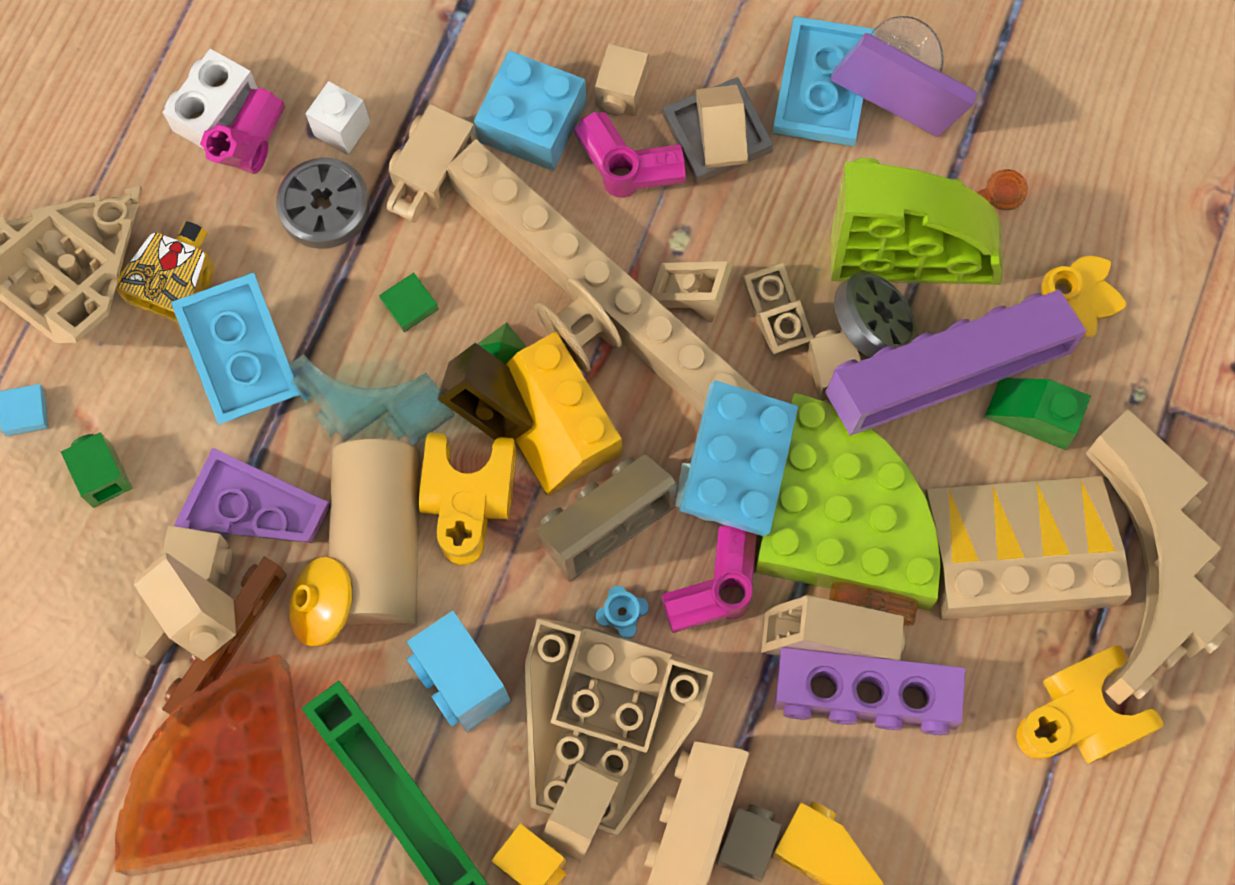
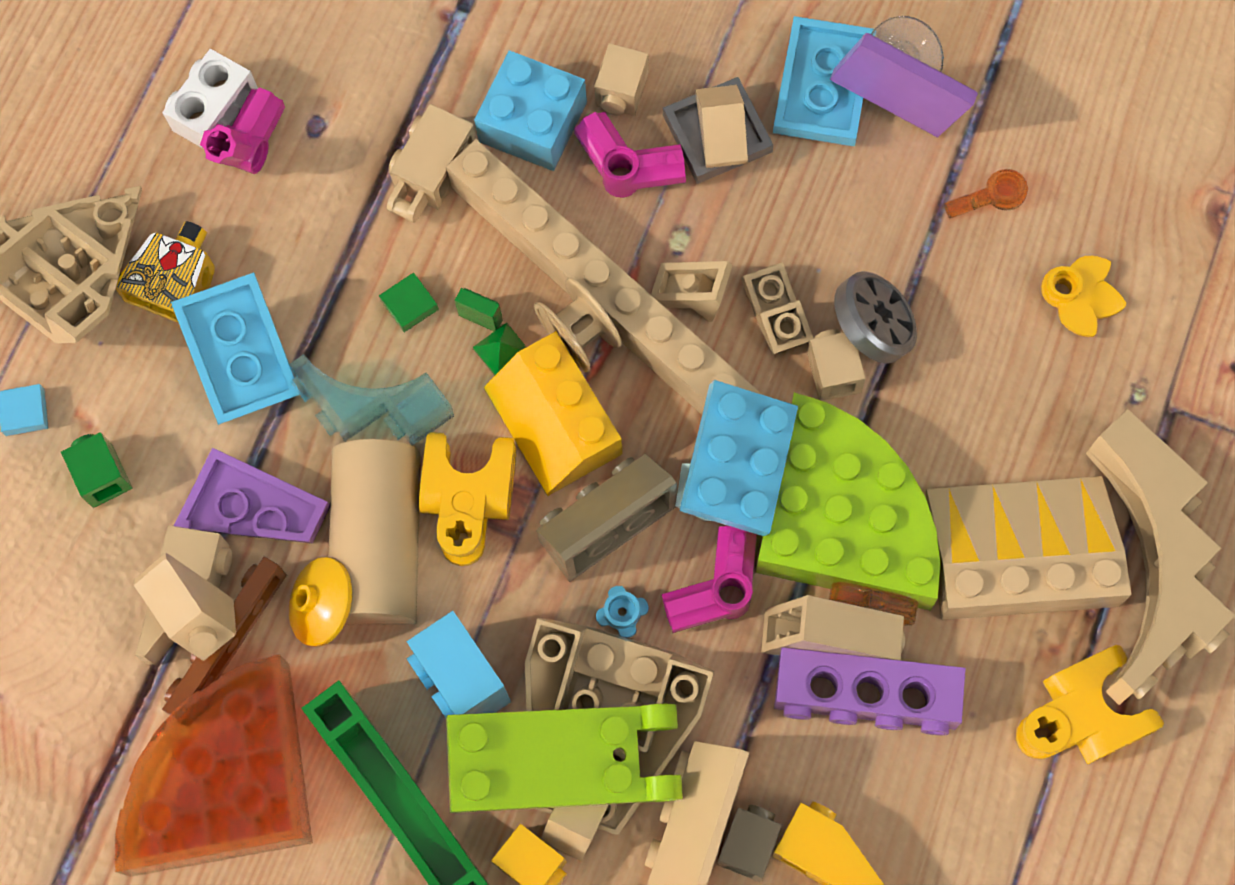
(323, 179): flat silver wheel -> none
(338, 117): white brick -> none
(478, 309): none -> green tile
(485, 394): dark brown slope -> none
(554, 758): none -> lime hinge
(913, 228): lime brick -> none
(953, 361): medium lavender brick -> none
(1039, 409): green slope -> none

